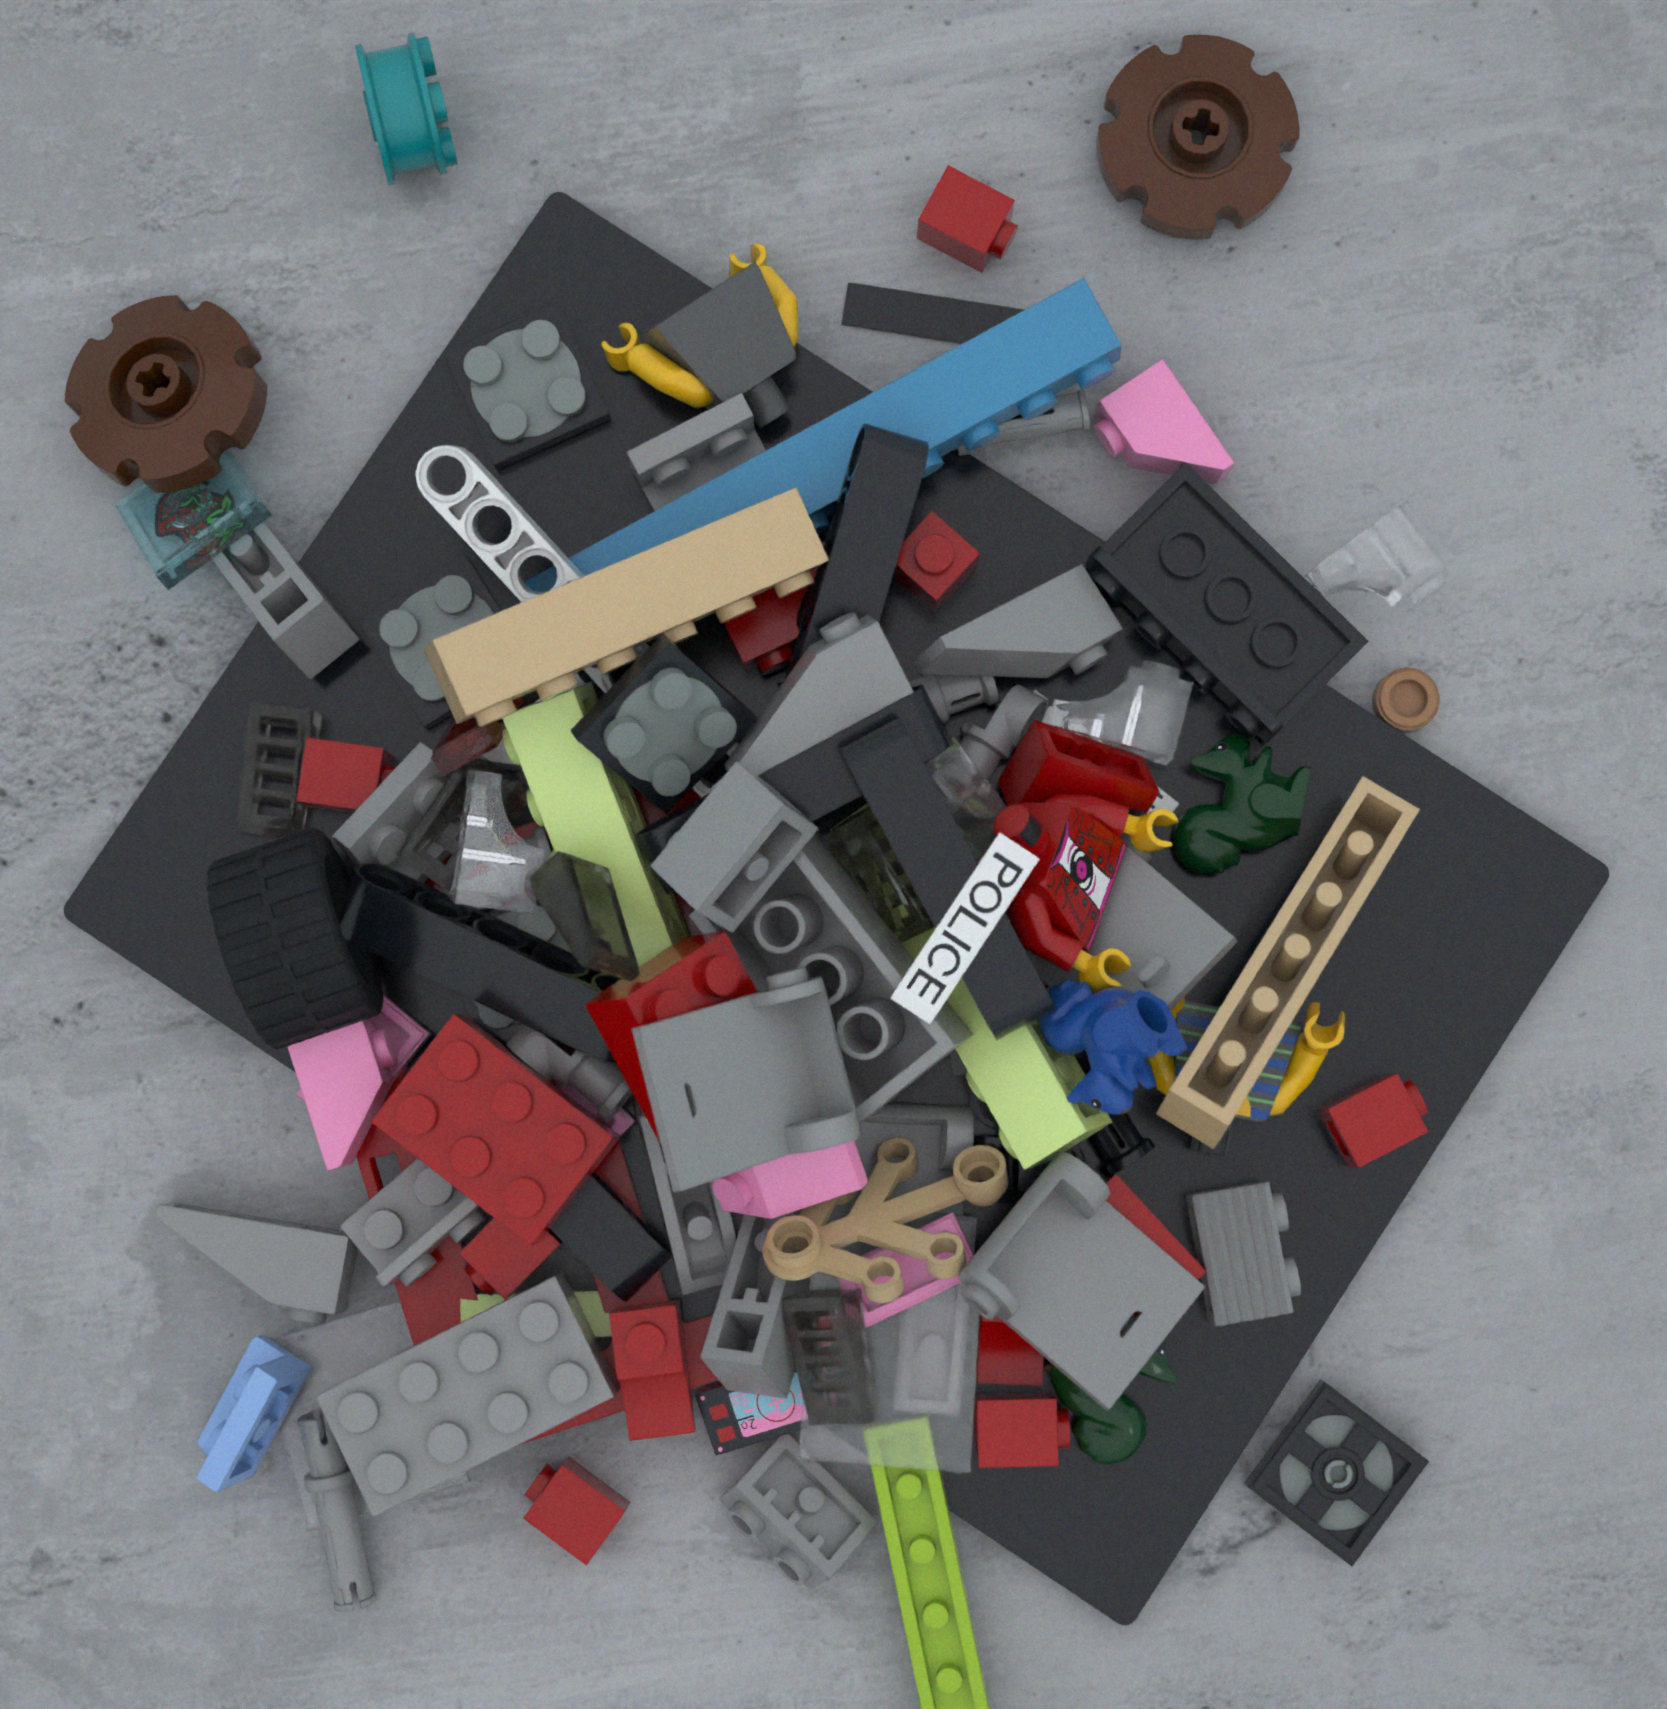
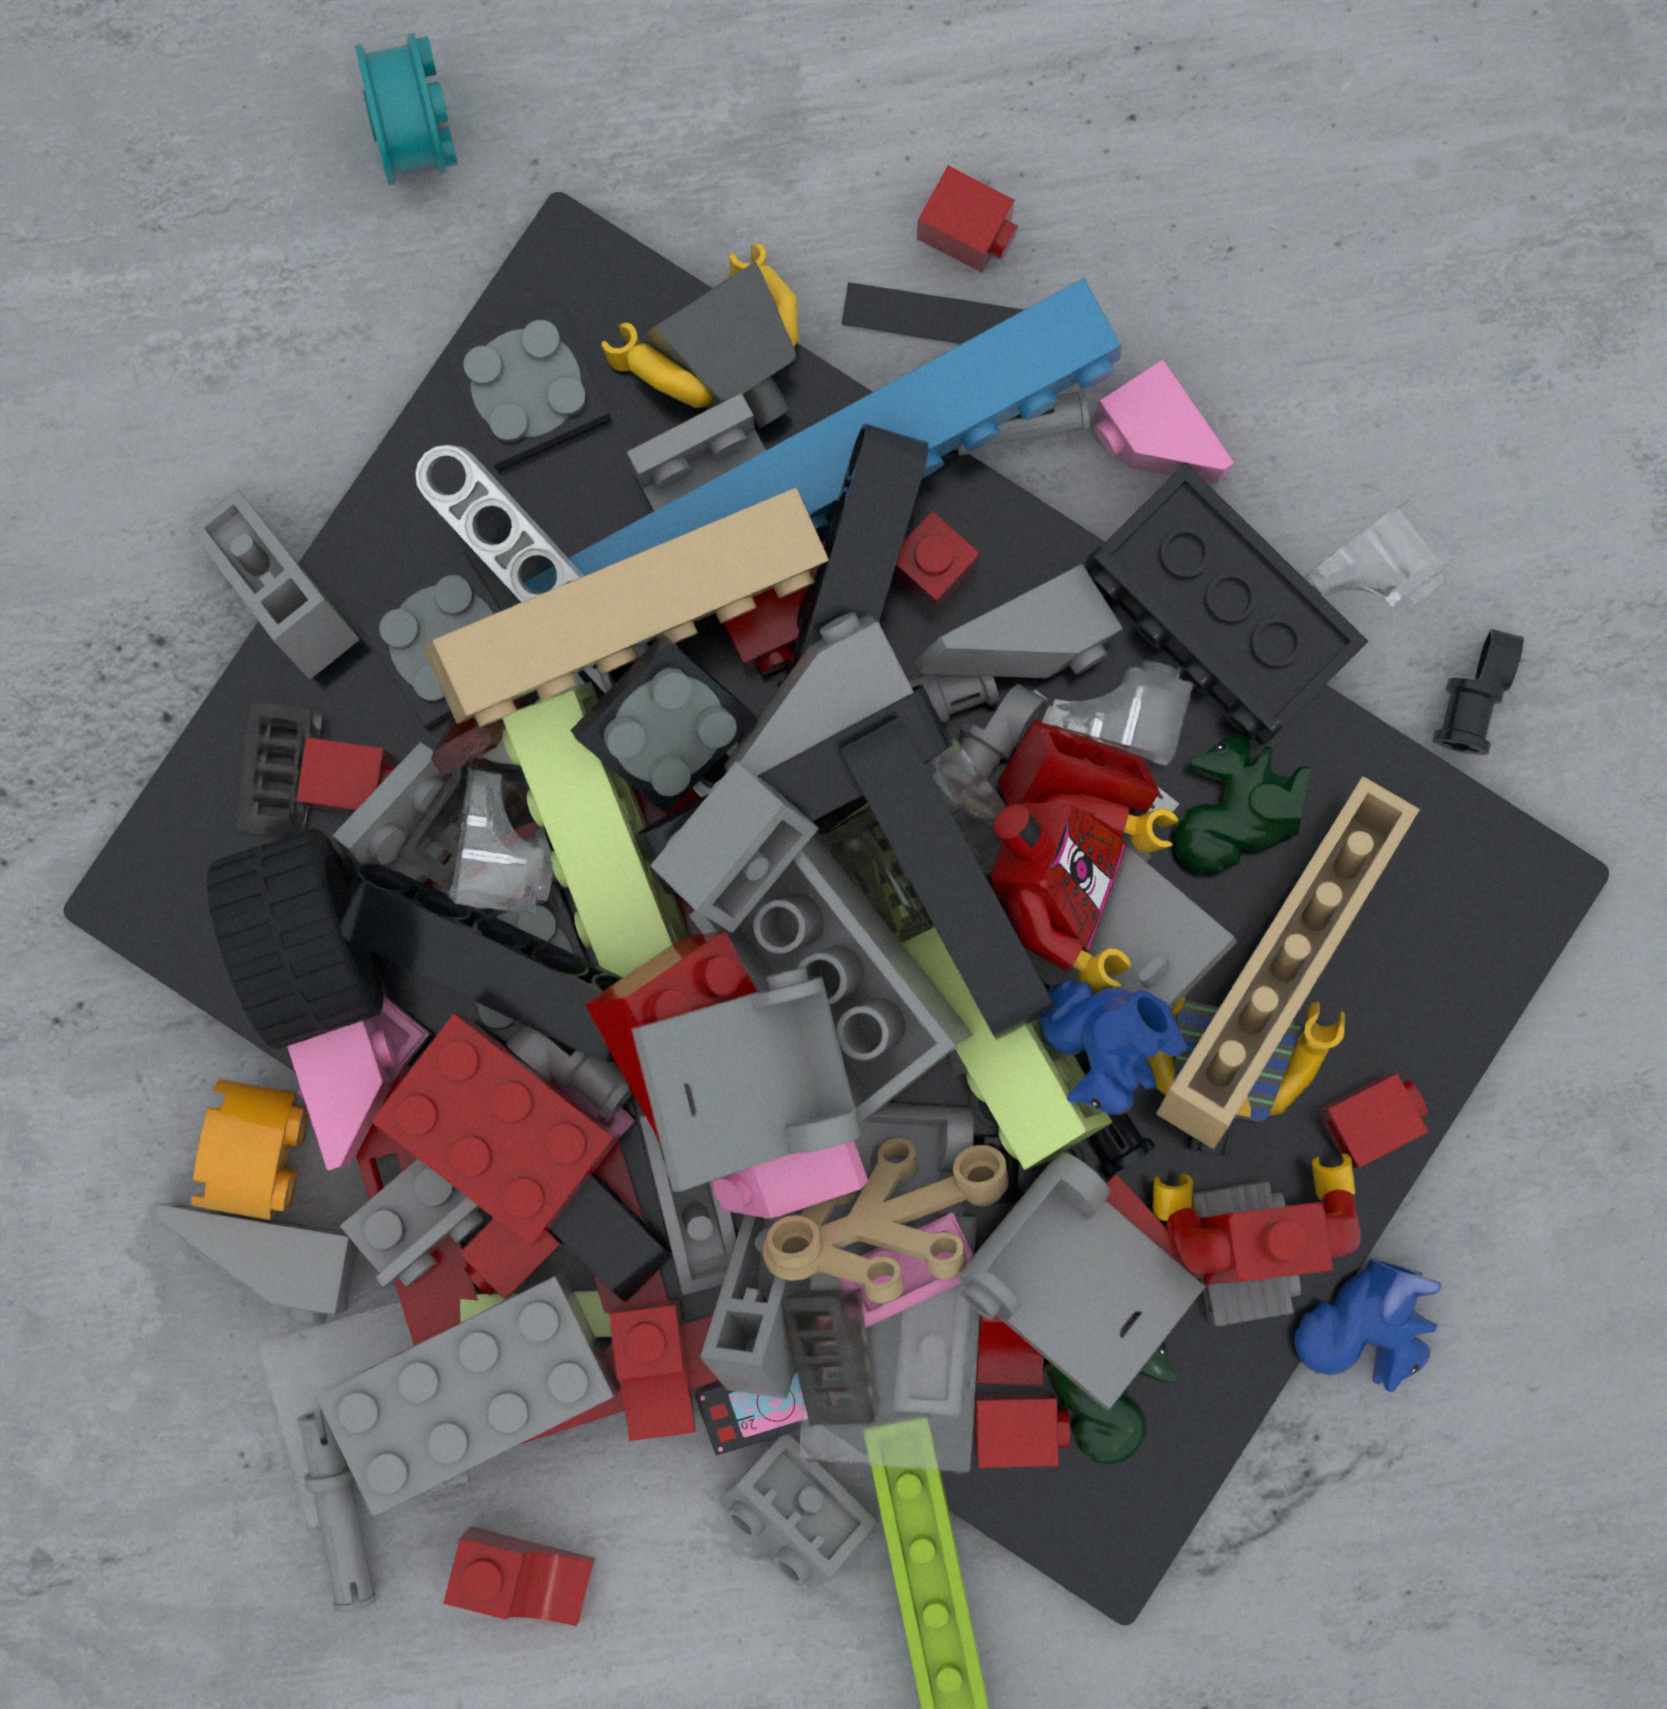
(166, 394): reddish brown piece -> none
(194, 524): clear light blue tile -> none
(248, 1150): none -> light orange brick
(249, 1413): light blue bracket -> none
(517, 1578): none -> red arch
(574, 1508): red brick -> none
(586, 913): clear smoke slope -> none
(964, 928): white sticker -> none
(1243, 125): reddish brown piece -> none
(1264, 1240): none -> red torso
(1336, 1472): black piece -> none
(1372, 1310): none -> blue animal
(1406, 699): medium nougat tile -> none
(1474, 700): none -> black connector

